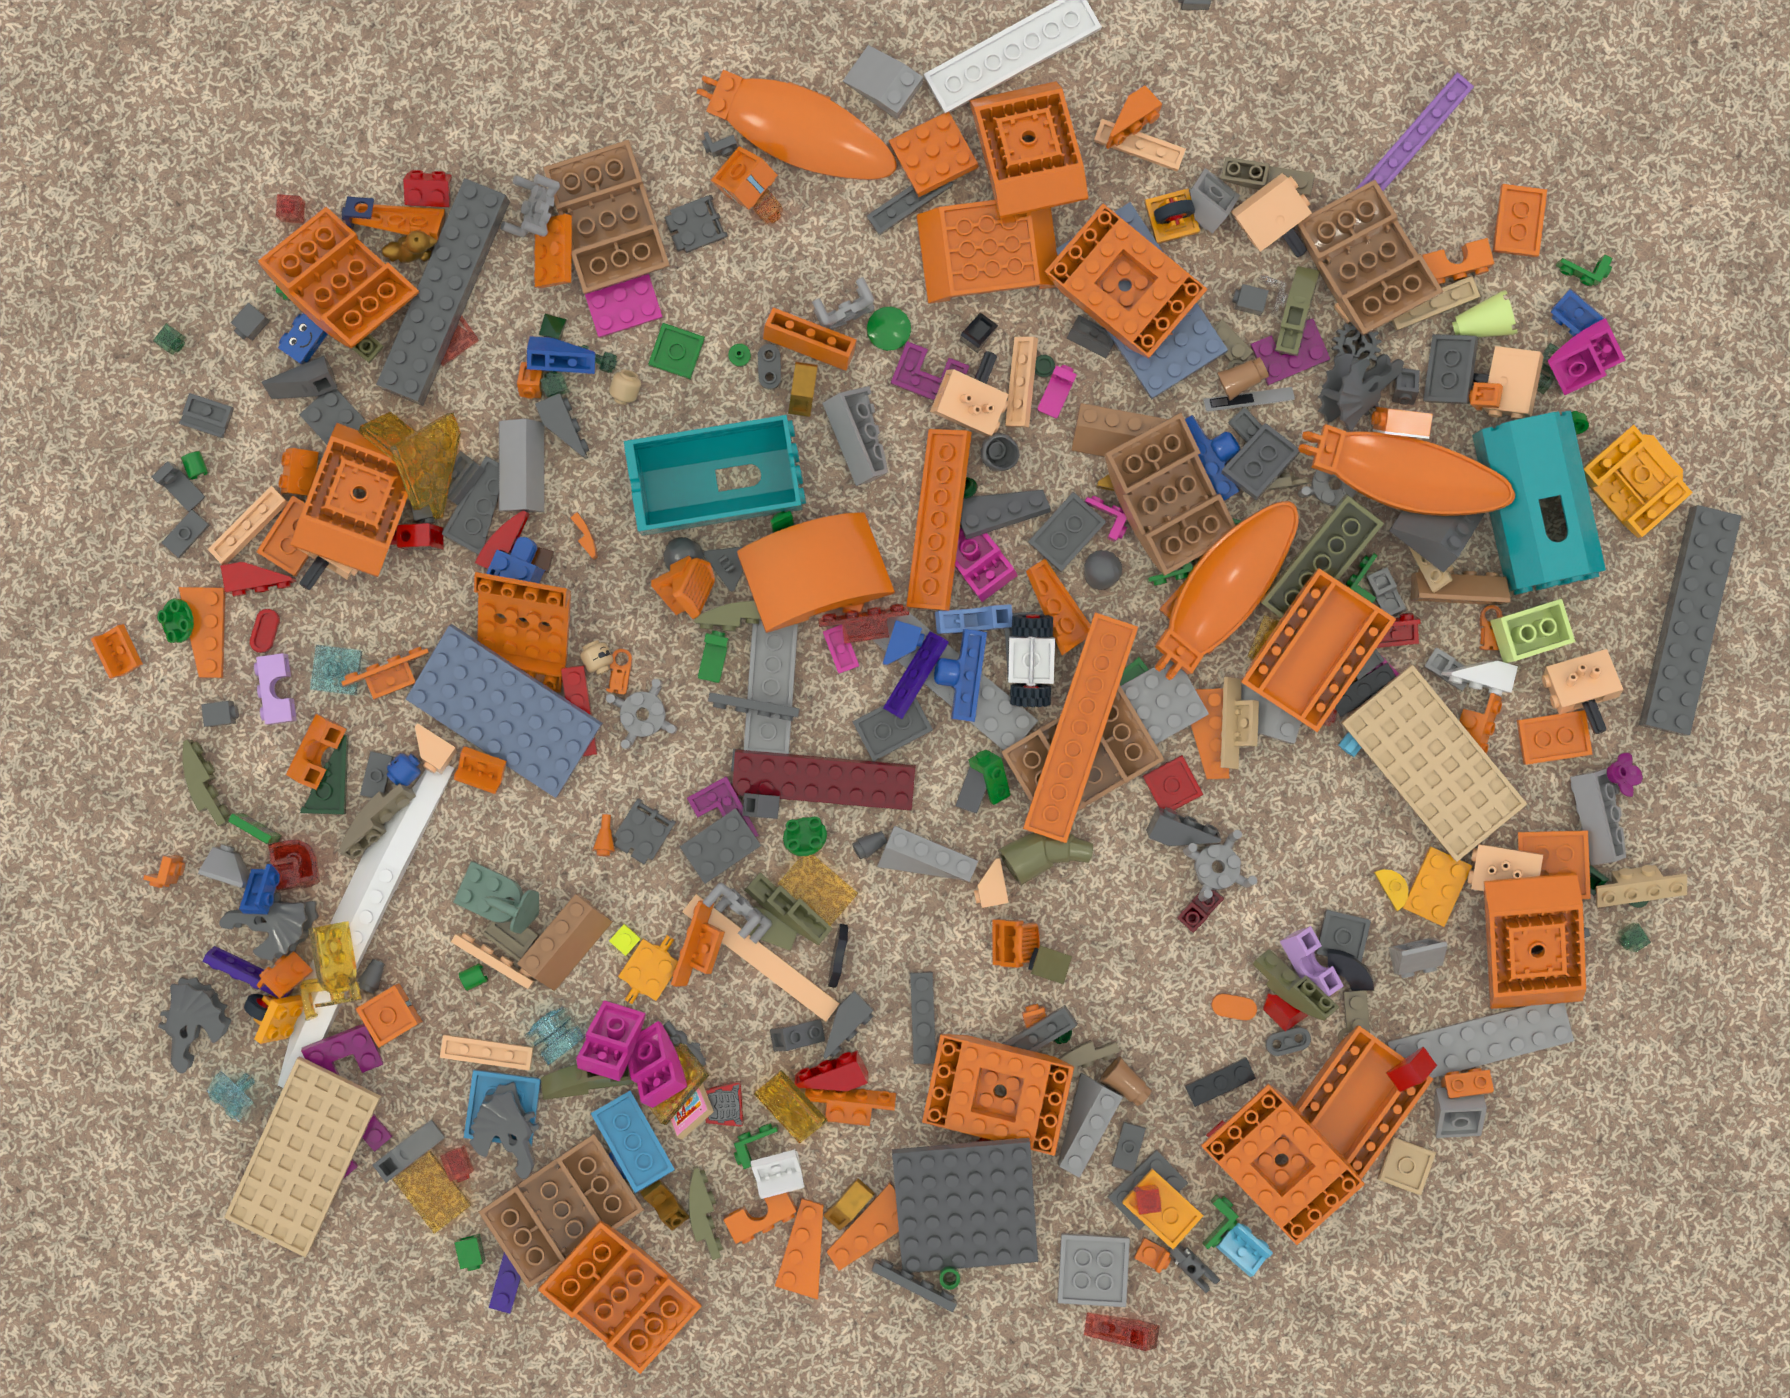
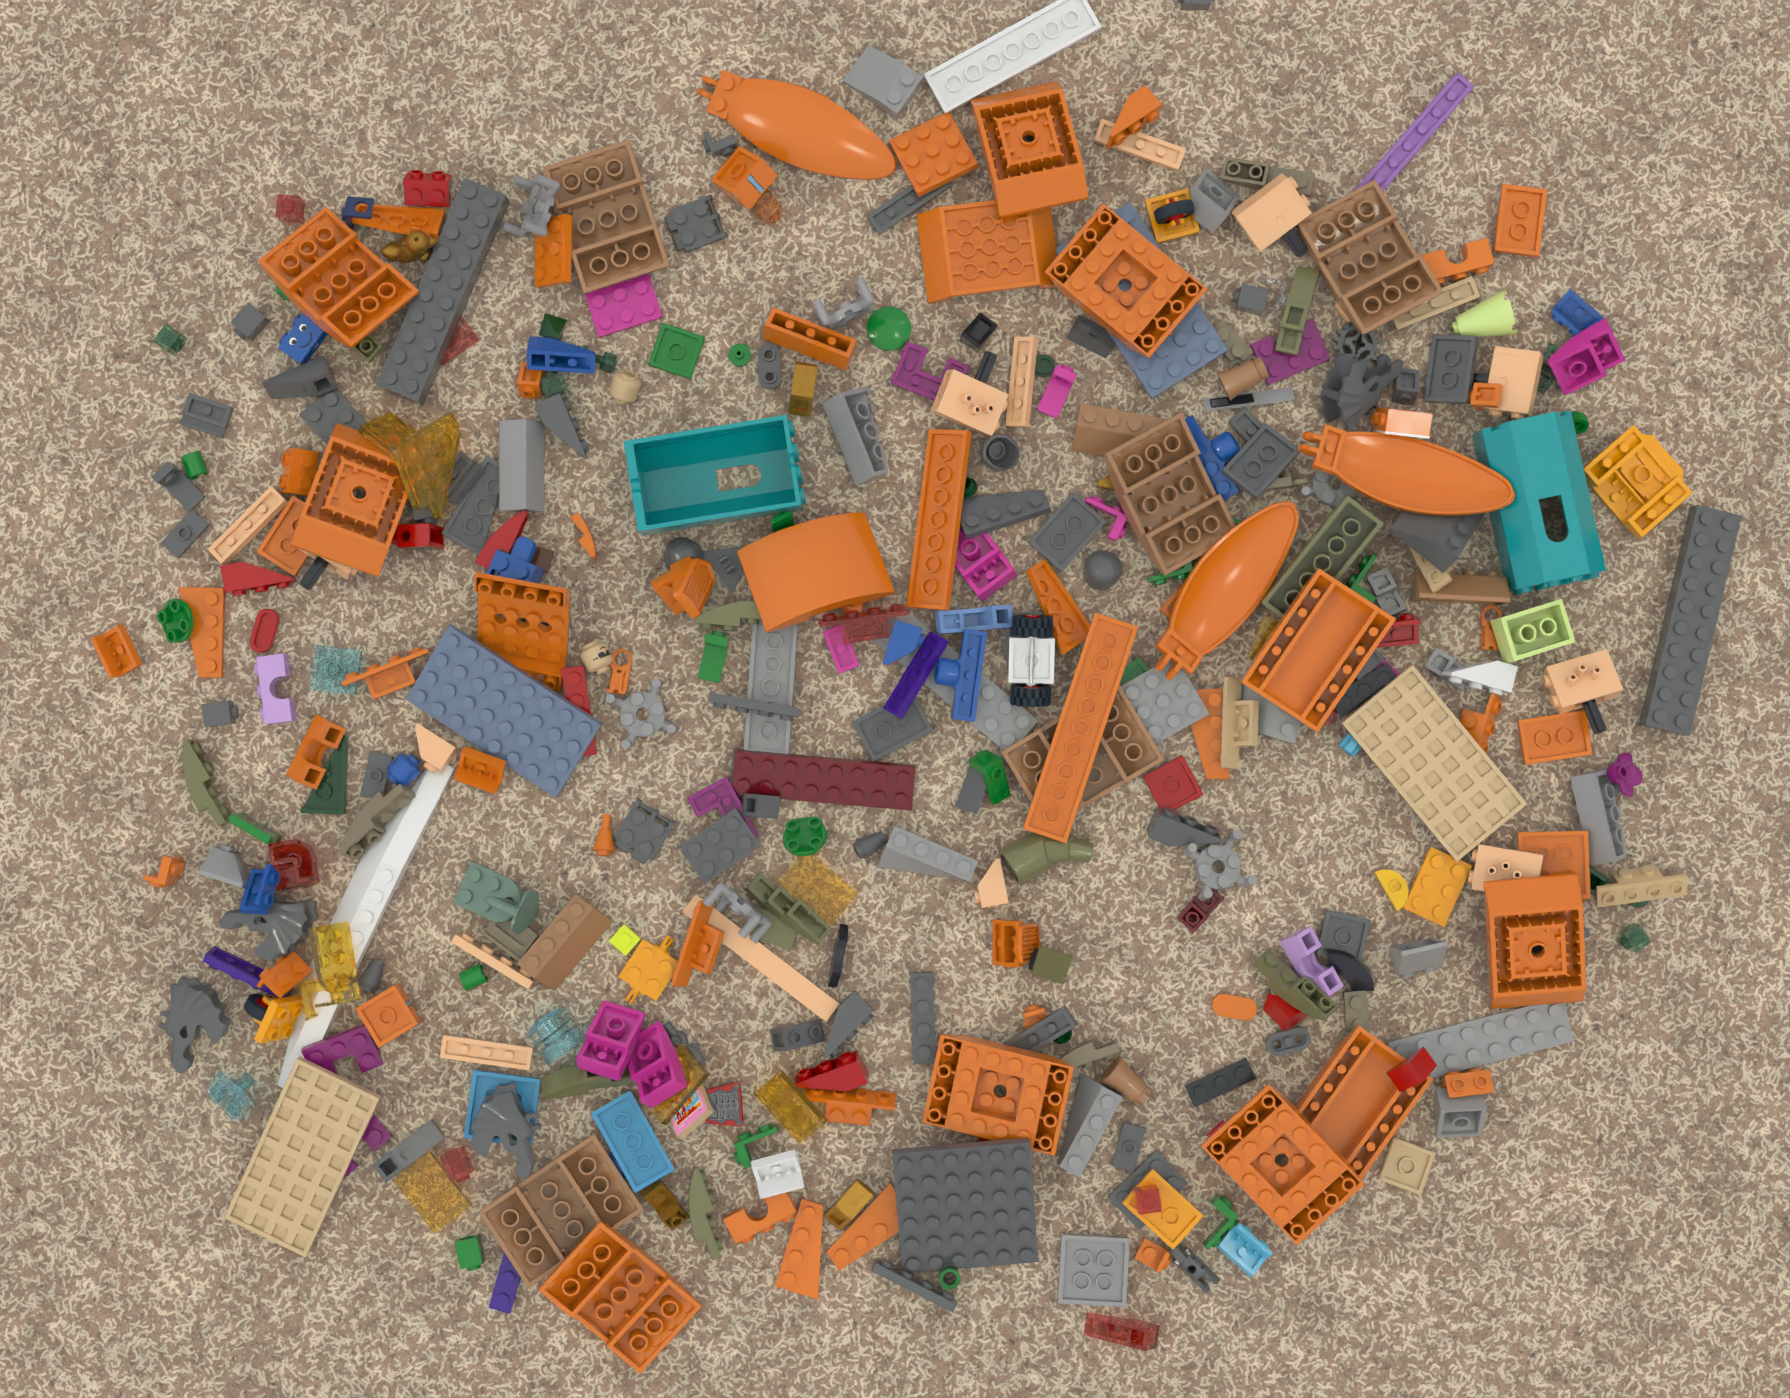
(1587, 278): green bracket -> none

